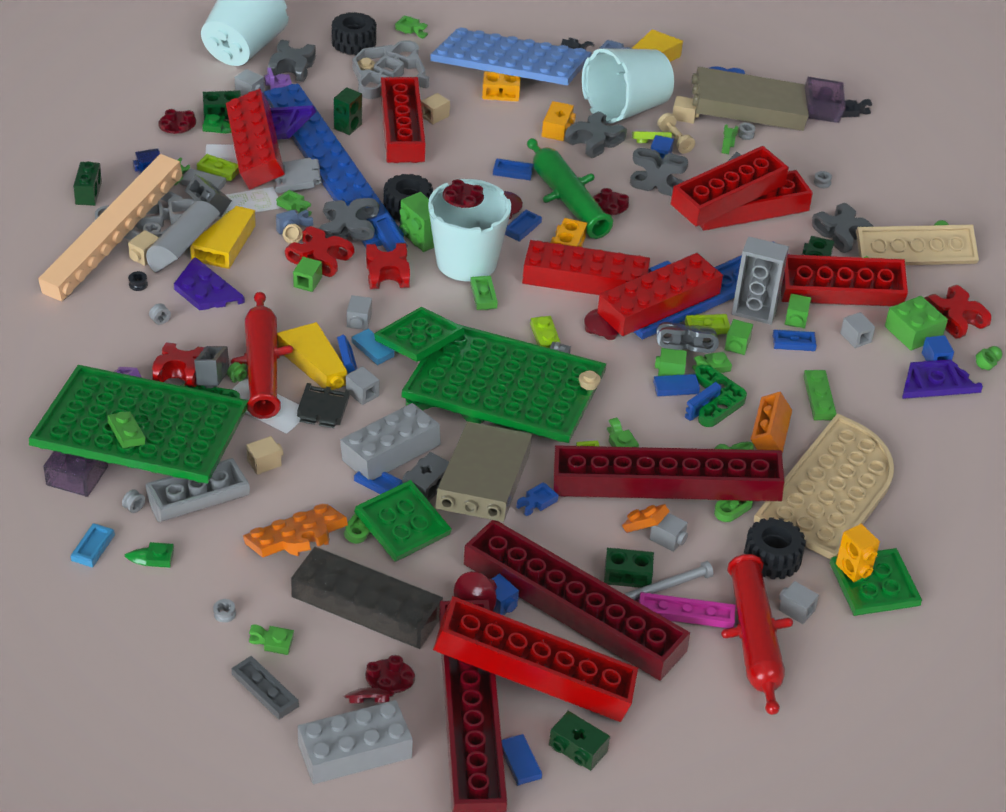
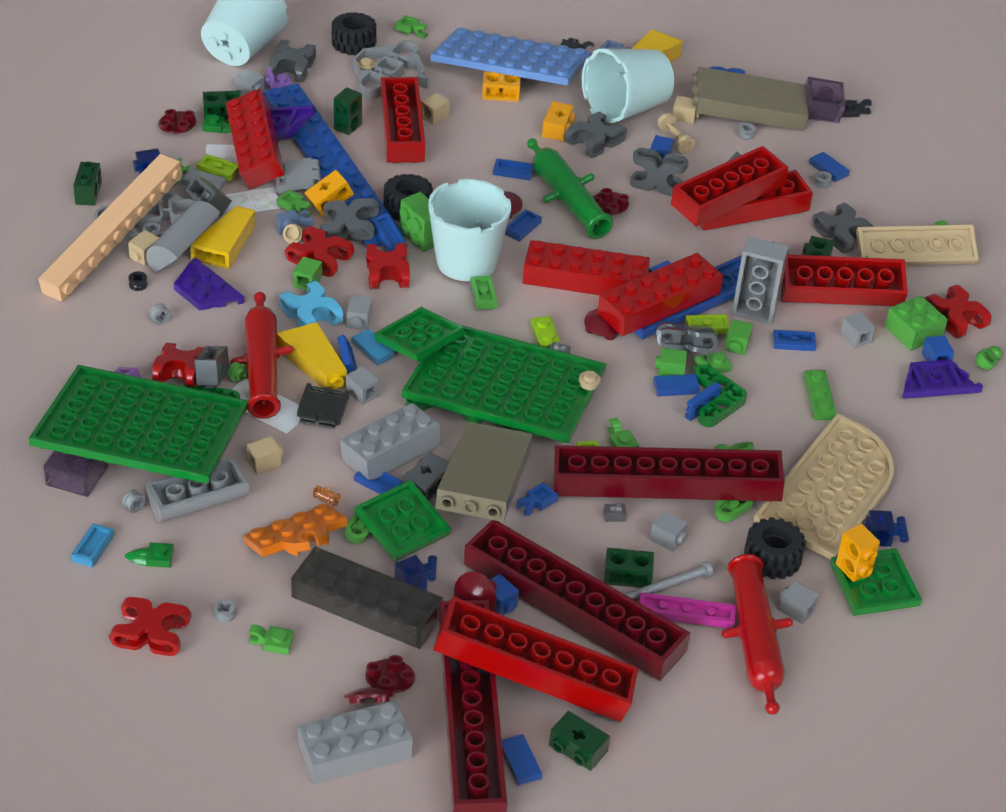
(126, 429): bright green plate -> none
(150, 626): none -> red piece
(265, 687): dark grey plate -> none
(311, 306): none -> medium azure piece
(326, 495): none -> clear orange piece
(330, 188): none -> light orange brick
(415, 572): none -> clear blue brick
(463, 194): dark red dish -> none
(570, 233): light orange brick -> none
(614, 512): none -> flat silver piece
(642, 137): lime plate -> none
(645, 518): orange plate -> none
(729, 138): bright green plate -> none
(771, 422): orange brick -> none
(797, 311): bright green brick -> none
(824, 162): none -> blue tile
(884, 529): none -> clear blue brick

